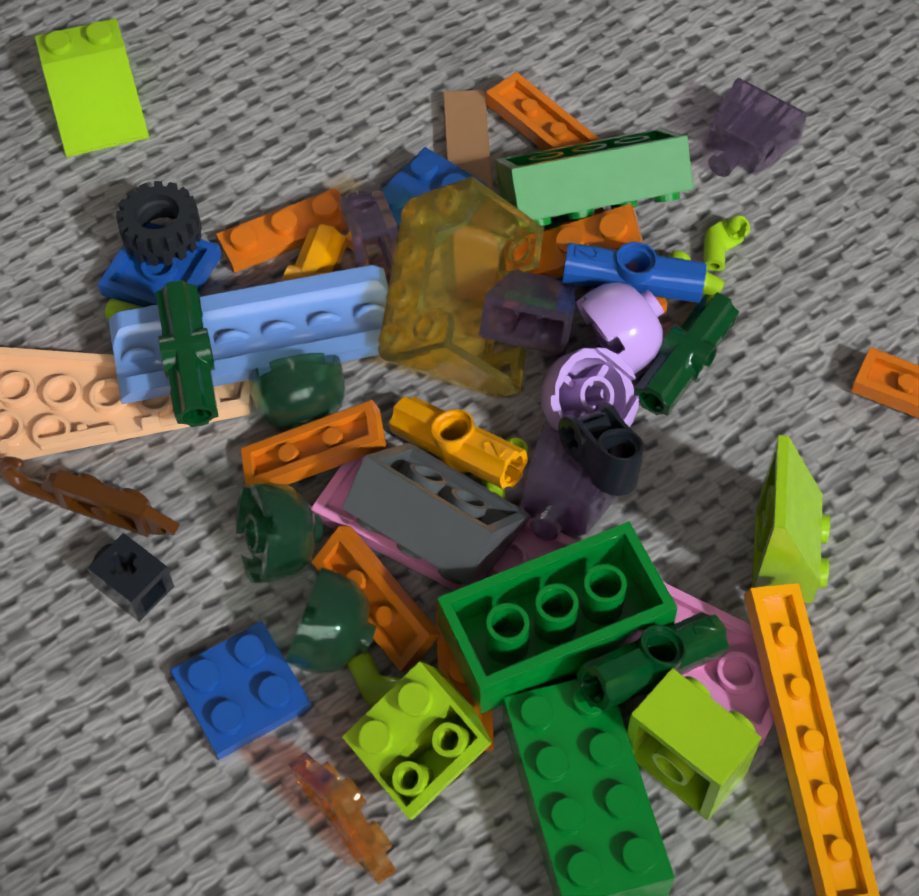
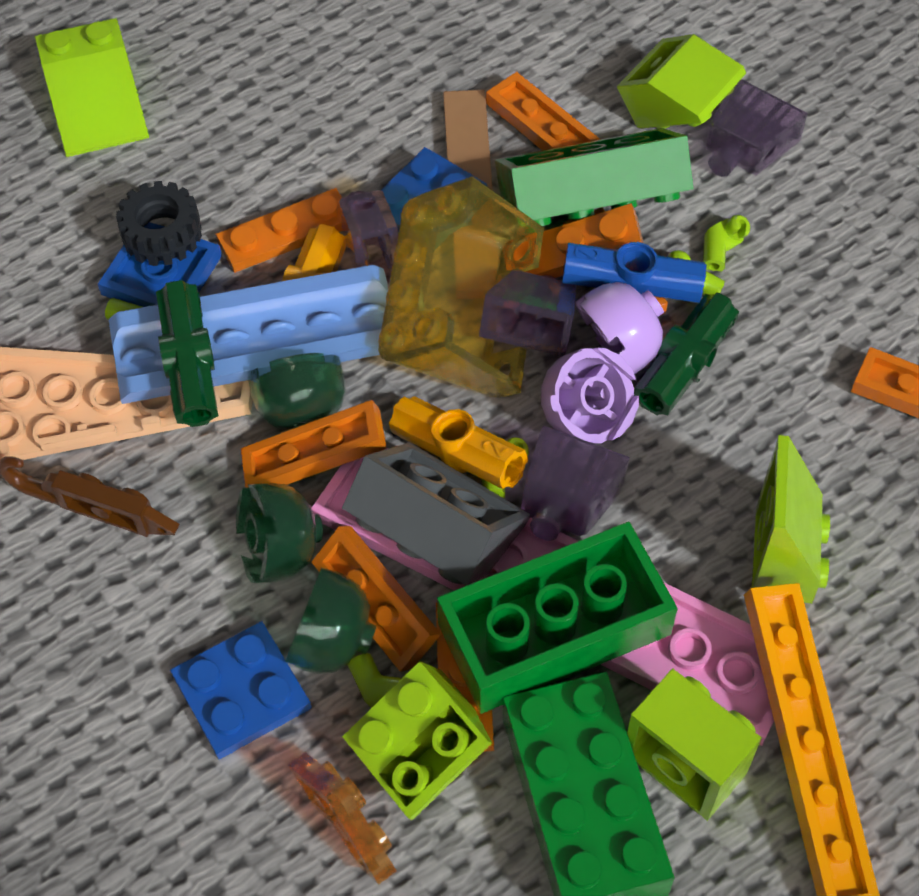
(130, 576): black brick -> none
(604, 448): black piece -> none
(645, 662): dark green piece -> none
(679, 83): none -> lime slope

